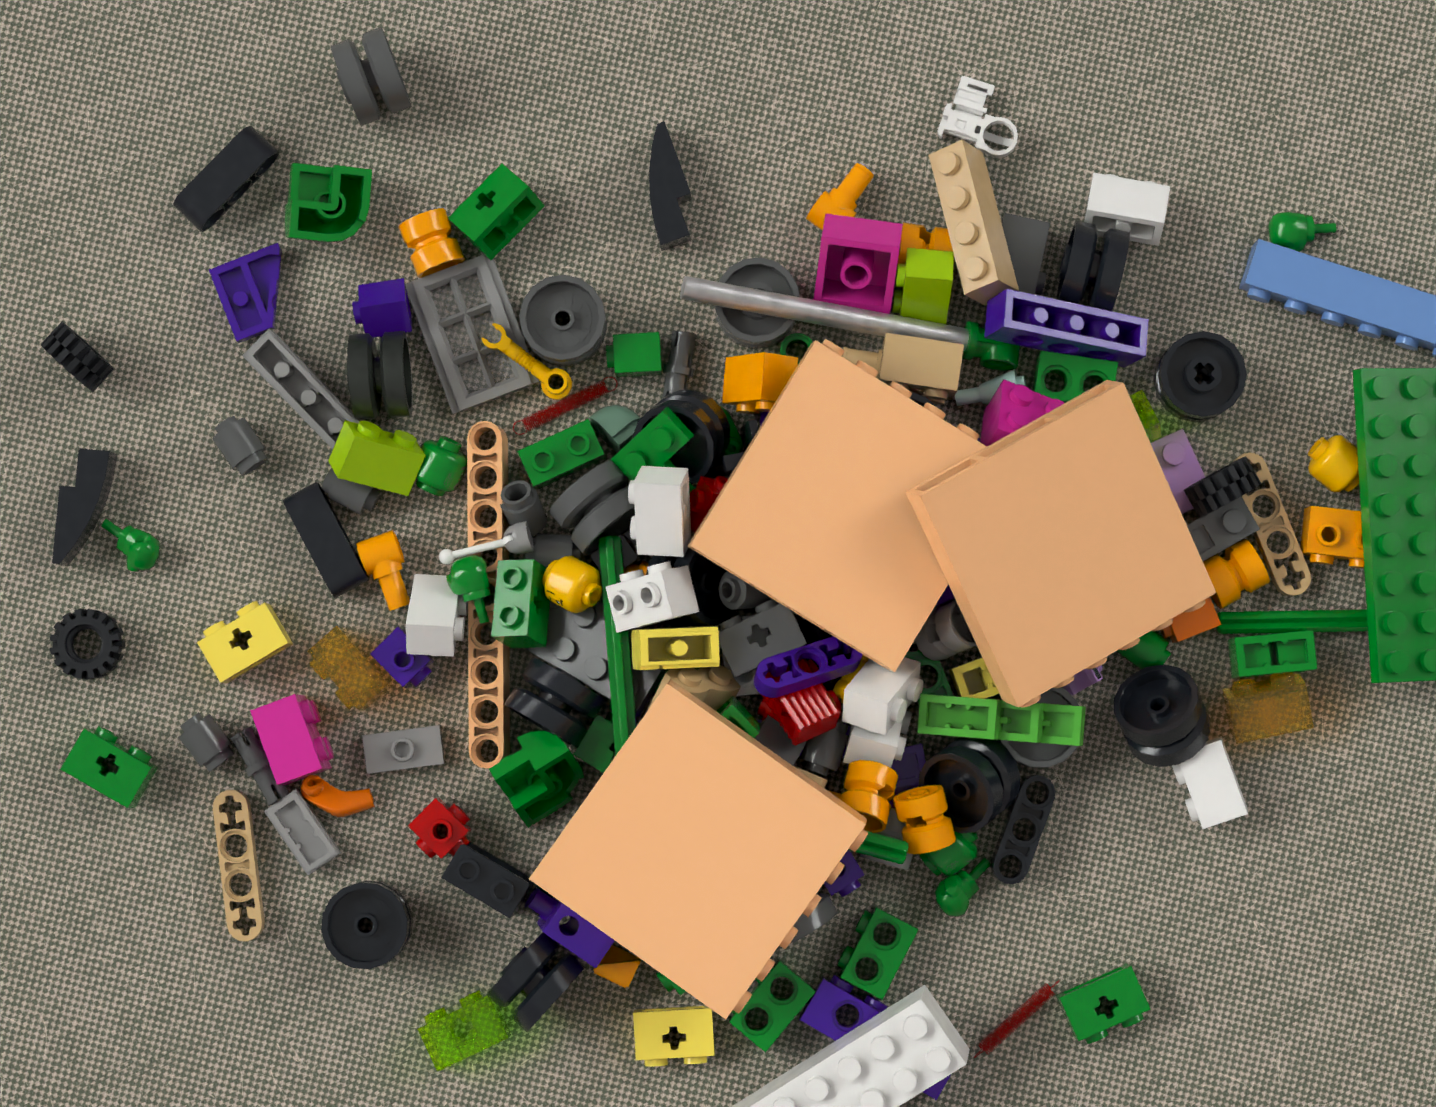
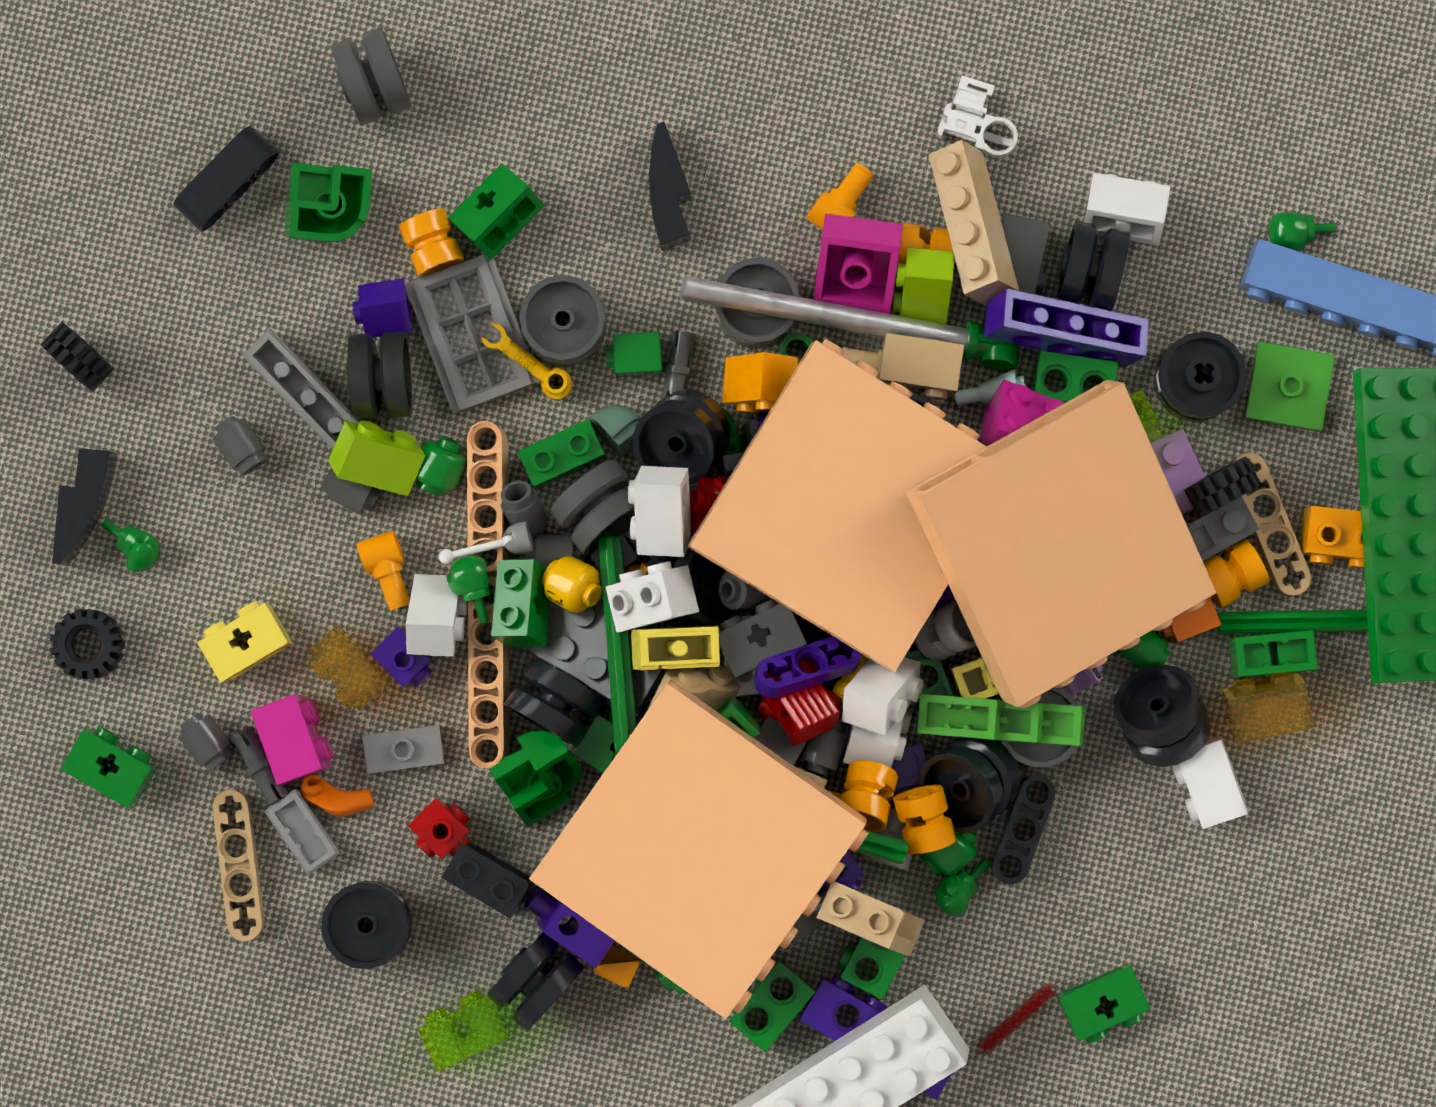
(250, 291): dark purple wing -> none
(326, 539): black beam -> none
(558, 408): red piece -> none
(654, 445): green plate -> none
(690, 1020): light yellow brick -> none
(870, 918): none -> tan panel
(1289, 386): none -> bright green plate
(1334, 463): yellow head -> none

